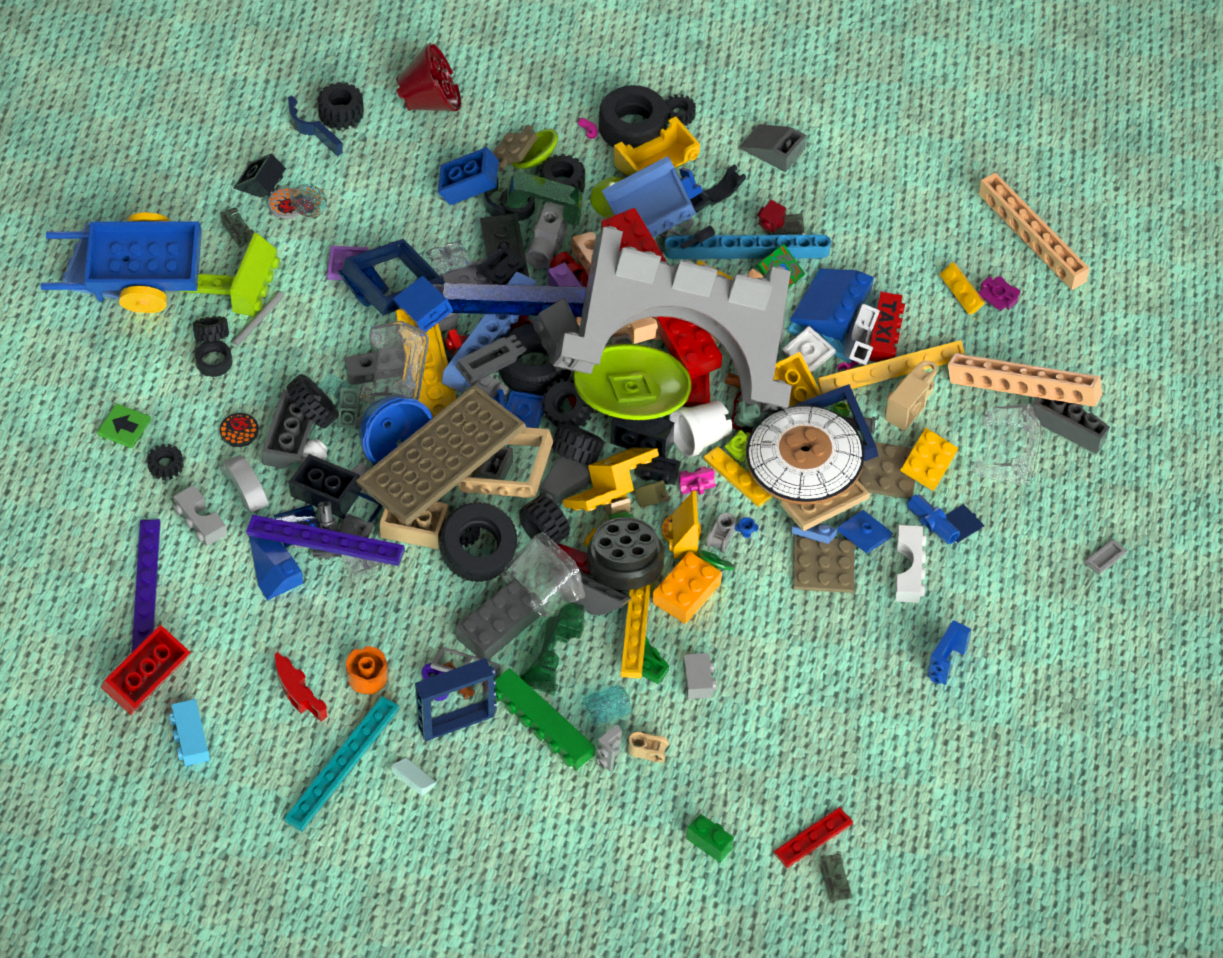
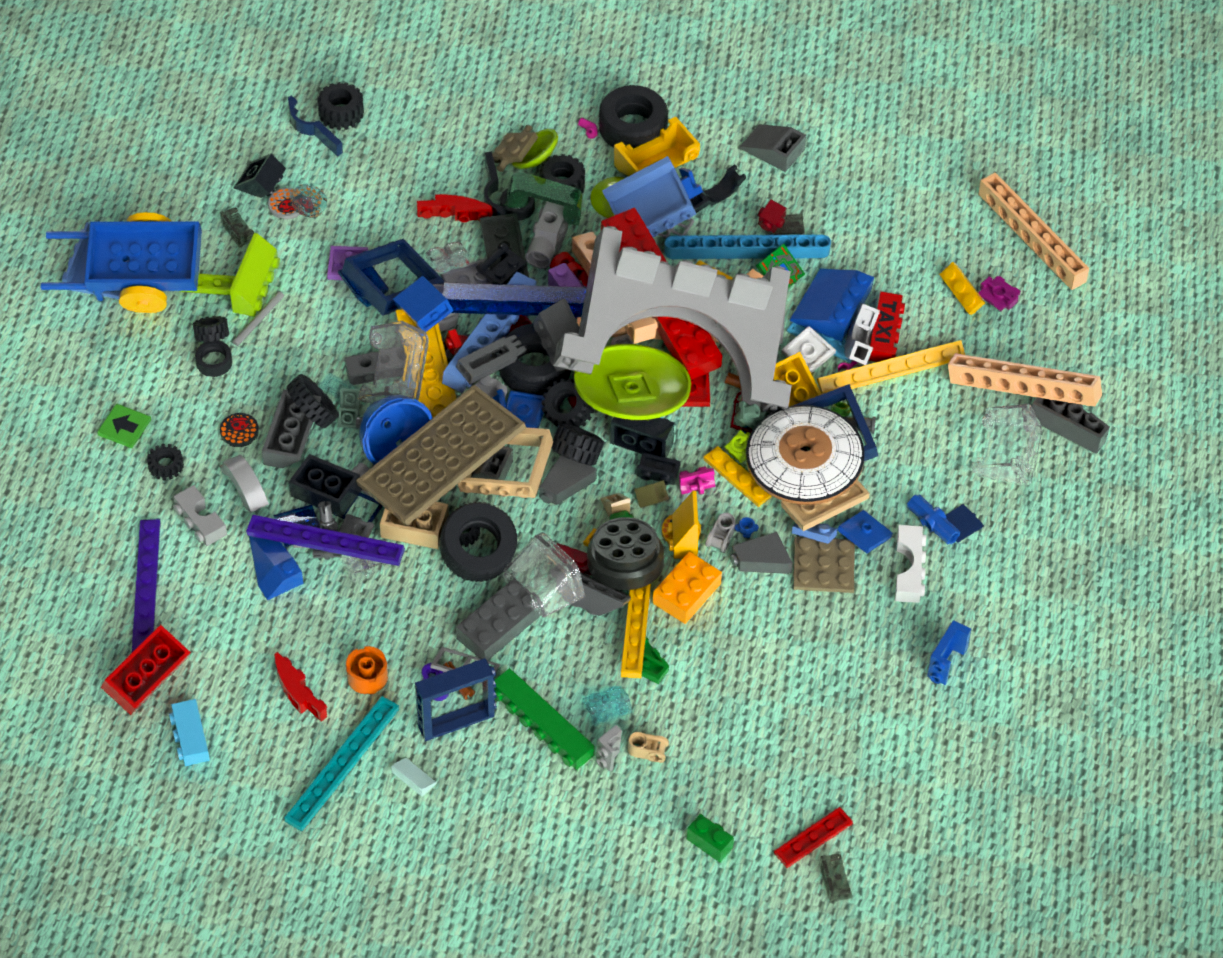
(315, 448): white head -> none
(428, 82): dark red cone -> none
(461, 207): none -> red slope
(468, 176): blue brick -> none
(541, 661): clear green windscreen -> none
(546, 517): black tyre -> none
(610, 478): yellow bracket -> none
(681, 102): black tyre -> none
(698, 675): light grey brick -> none
(700, 236): black axle -> none
(700, 427): white piece -> none
(715, 561): green dish -> none
(762, 555): none -> dark grey slope
(883, 473): dark tan plate -> none
(910, 396): tan brick -> none
(929, 459): yellow plate -> none
(1105, 557): light grey tile -> none

